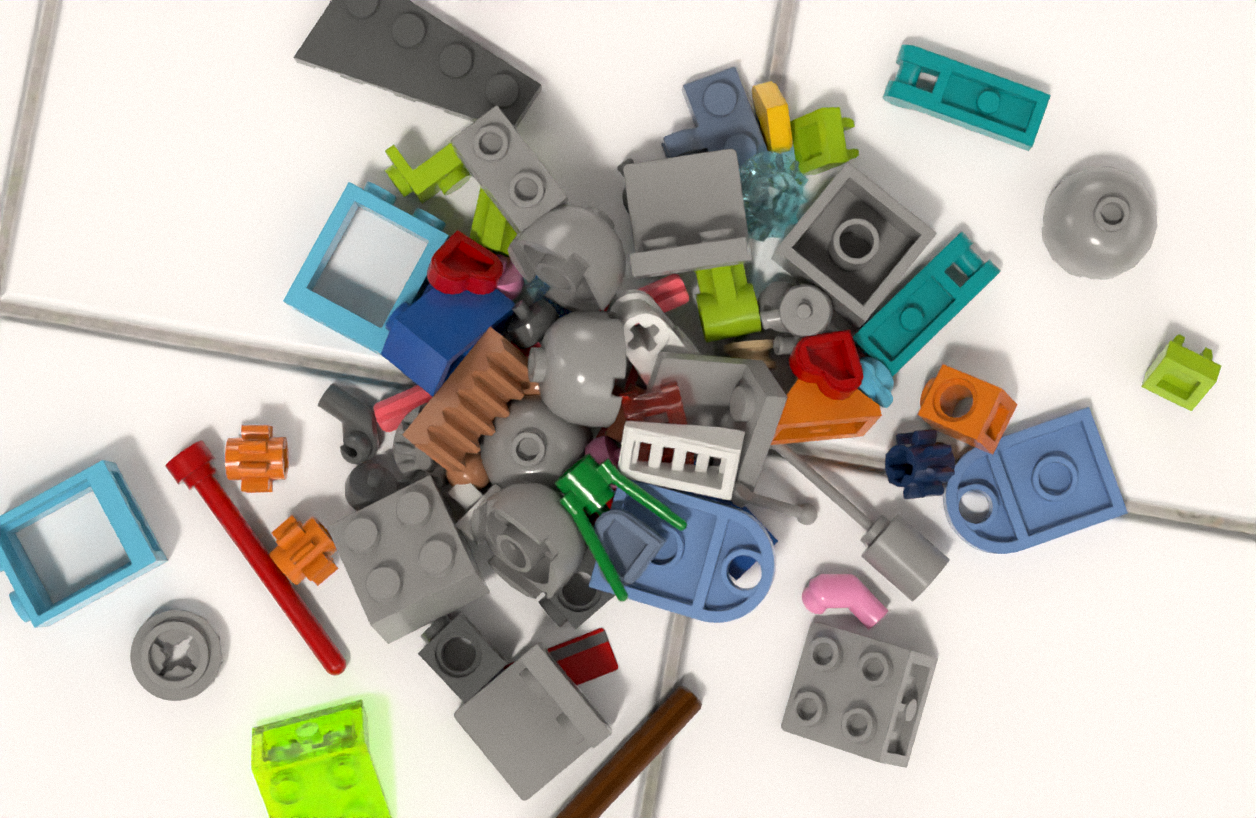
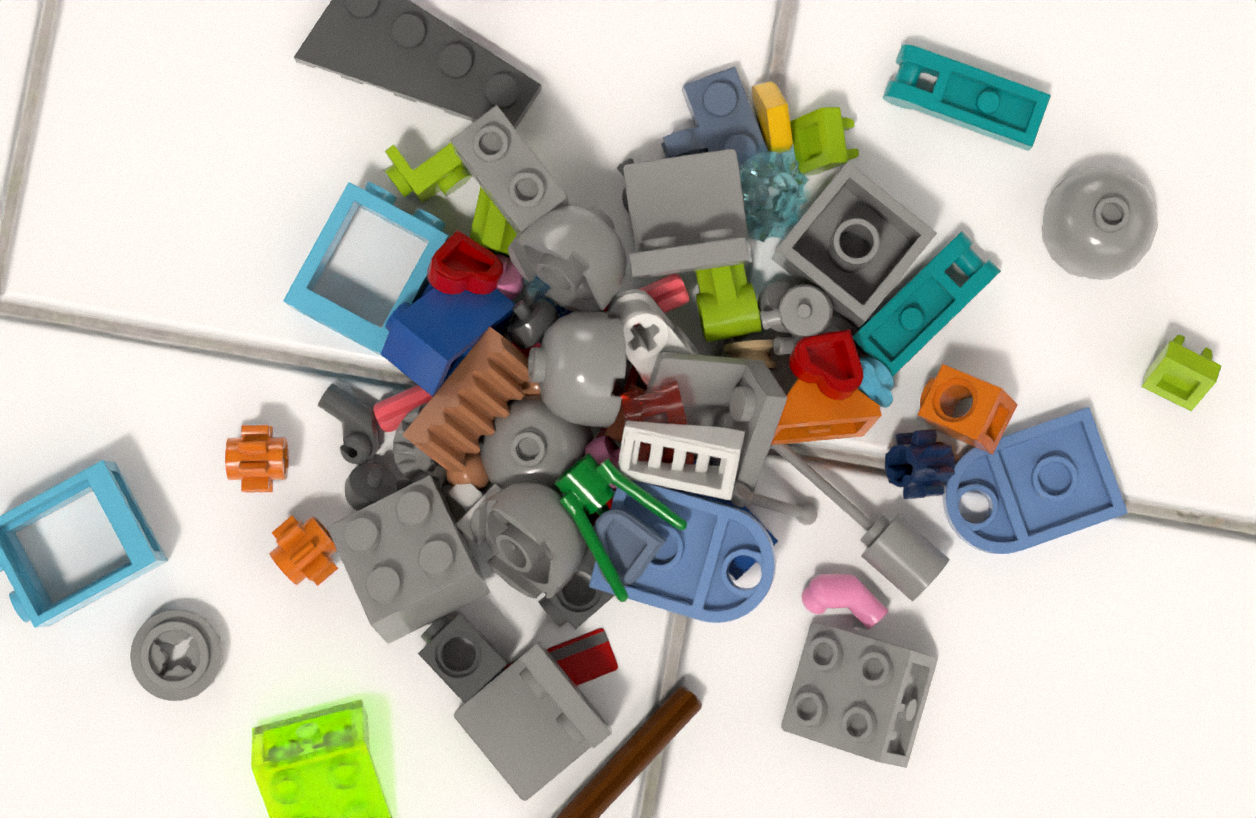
(196, 471): red piece -> none

